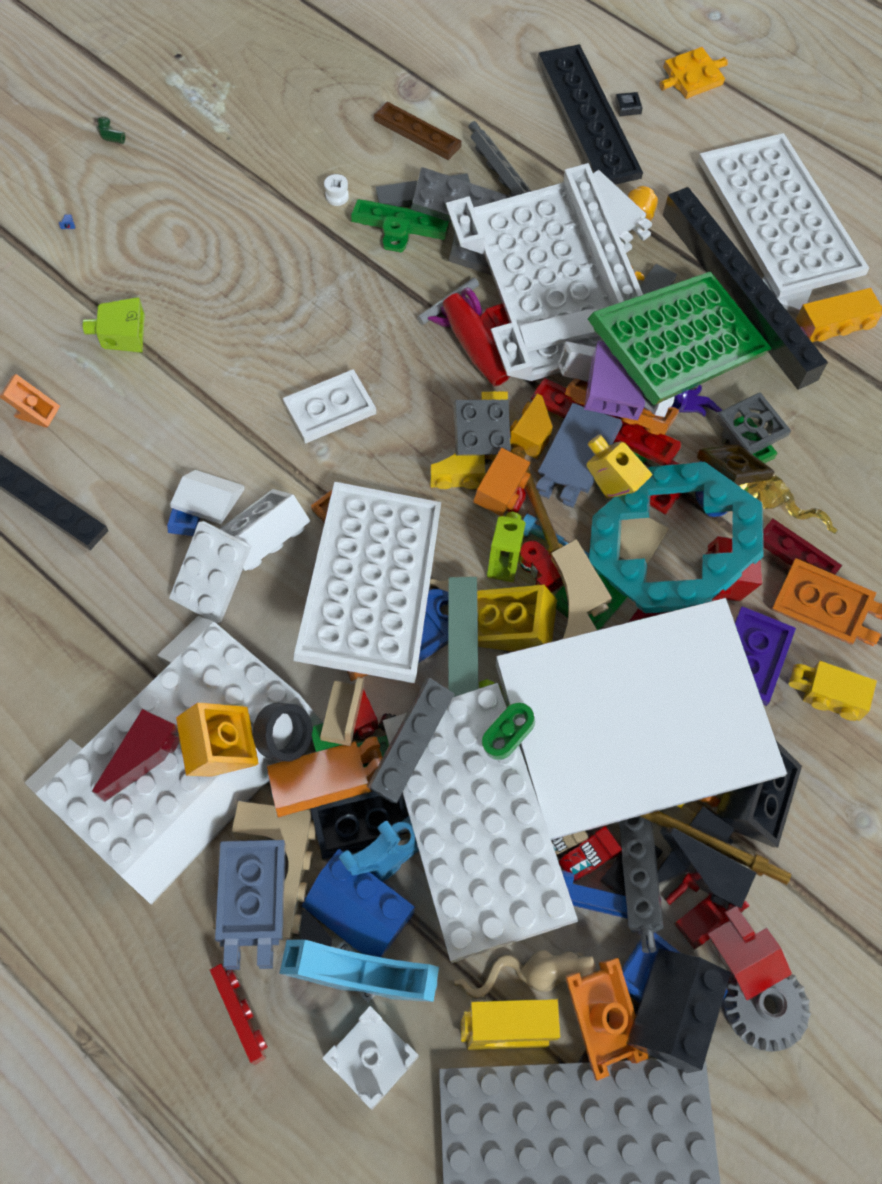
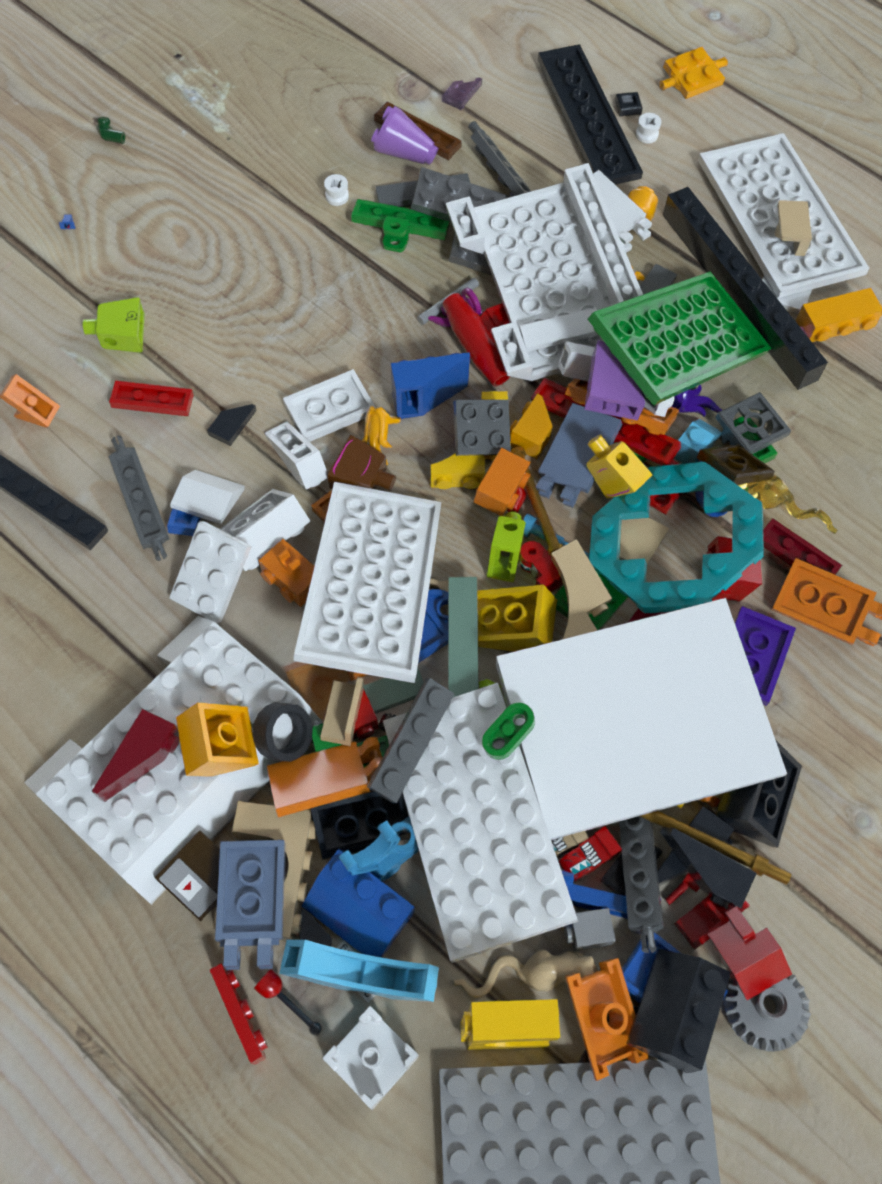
(139, 498): none -> dark grey plate
(151, 398): none -> red plate
(194, 875): none -> tile
(231, 423): none -> black tile
(271, 986): none -> hinge
(288, 571): none -> orange brick
(298, 455): none -> white slope
(315, 685): none -> clear orange tile
(360, 466): none -> reddish brown torso
(377, 427): none -> light orange piece
(390, 692): none -> sand green tile
(403, 138): none -> medium lavender cone
(427, 382): none -> blue slope
(460, 93): none -> clear purple tile
(591, 931): none -> light grey brick
(648, 128): none -> white wheel
(696, 437): none -> medium azure slope
(794, 225): none -> tan panel
(834, 689): yellow brick -> none

